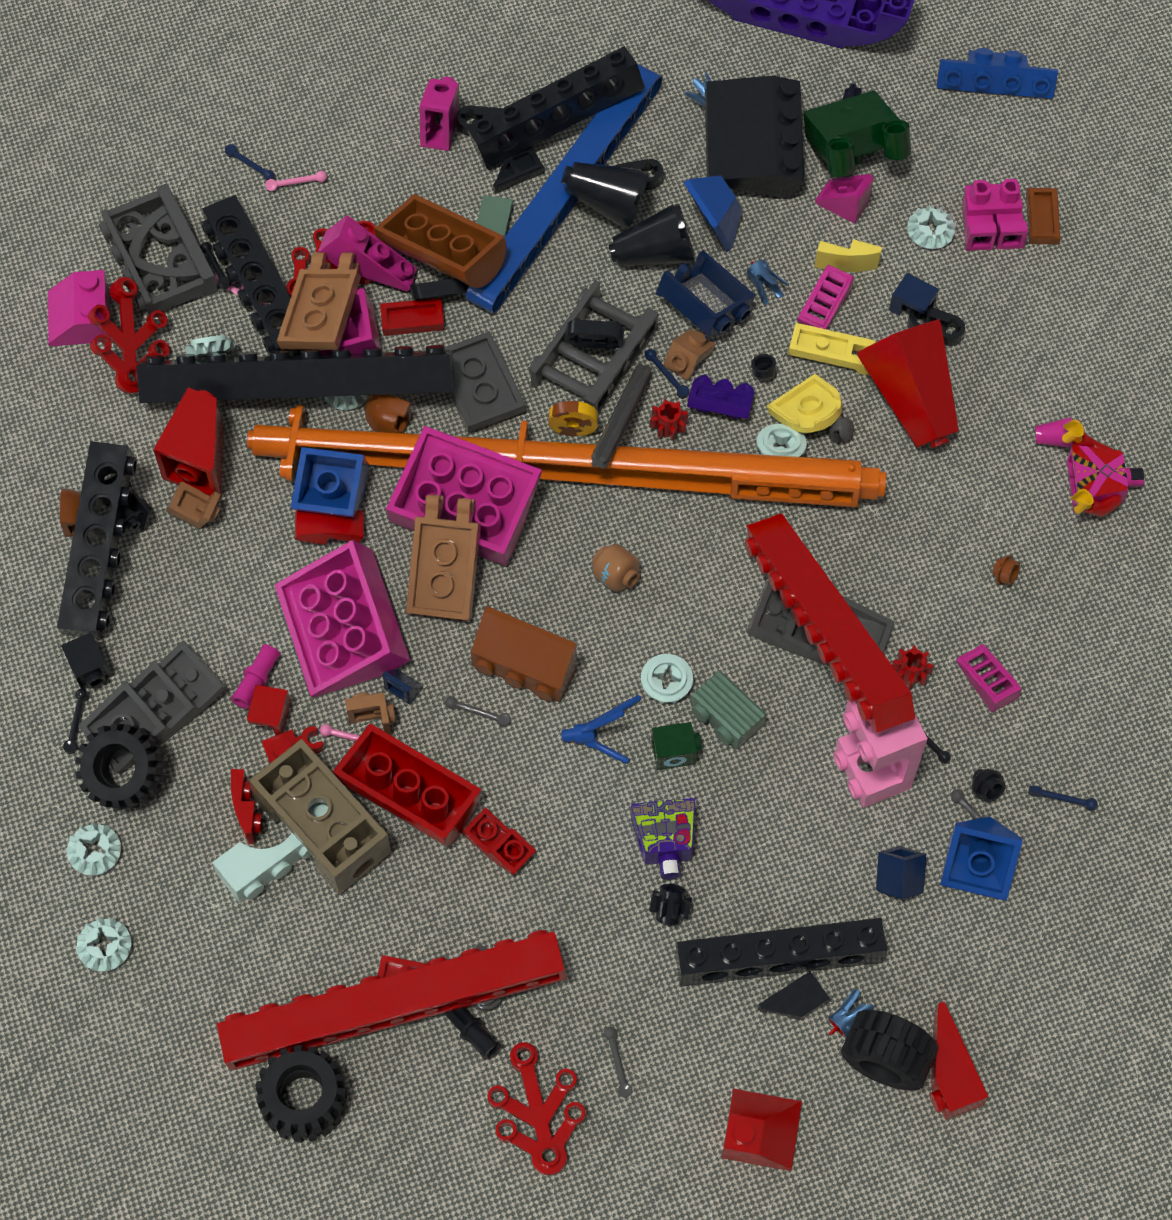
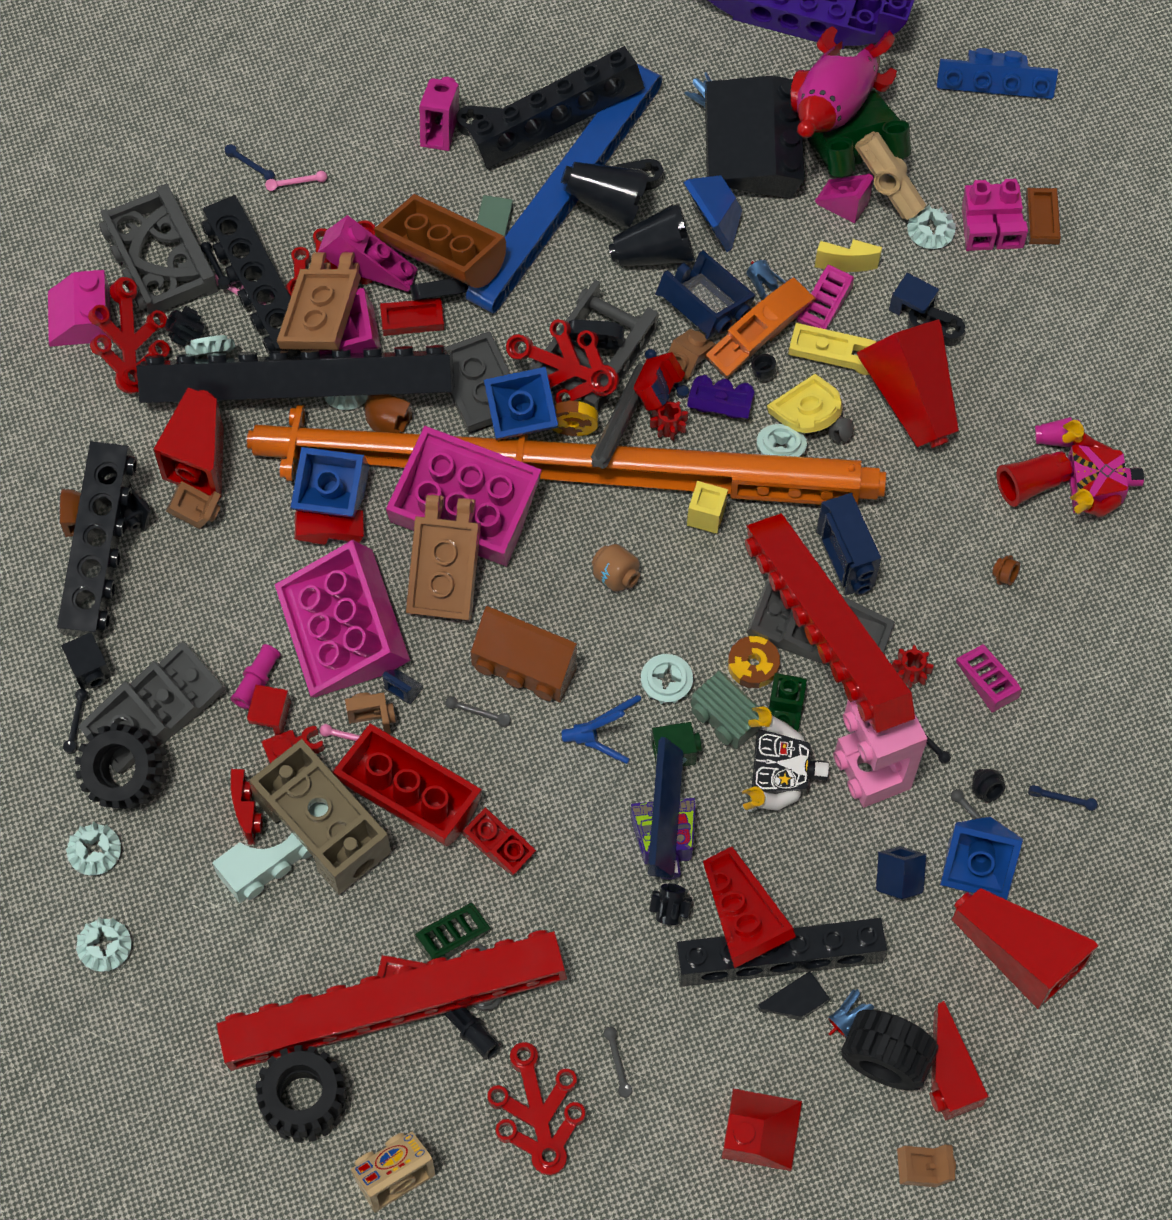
(184, 326): none -> black gear
(393, 1170): none -> tan slope
(424, 936): none -> dark green slope
(518, 170): black tile -> none
(521, 403): none -> blue slope
(569, 364): none -> red plant
(657, 380): none -> red leg
(665, 809): none -> dark blue slope
(707, 507): none -> light yellow brick
(745, 909): none -> red wing
(753, 648): none -> piece
(759, 326): none -> orange slope
(780, 764): none -> torso
(787, 698): none -> dark green slope
(838, 85): none -> piece
(849, 544): none -> dark blue window
(897, 188): none -> tan piece
(926, 1165): none -> medium nougat bracket
(1023, 945): none -> red slope
(1033, 476): none -> red plant

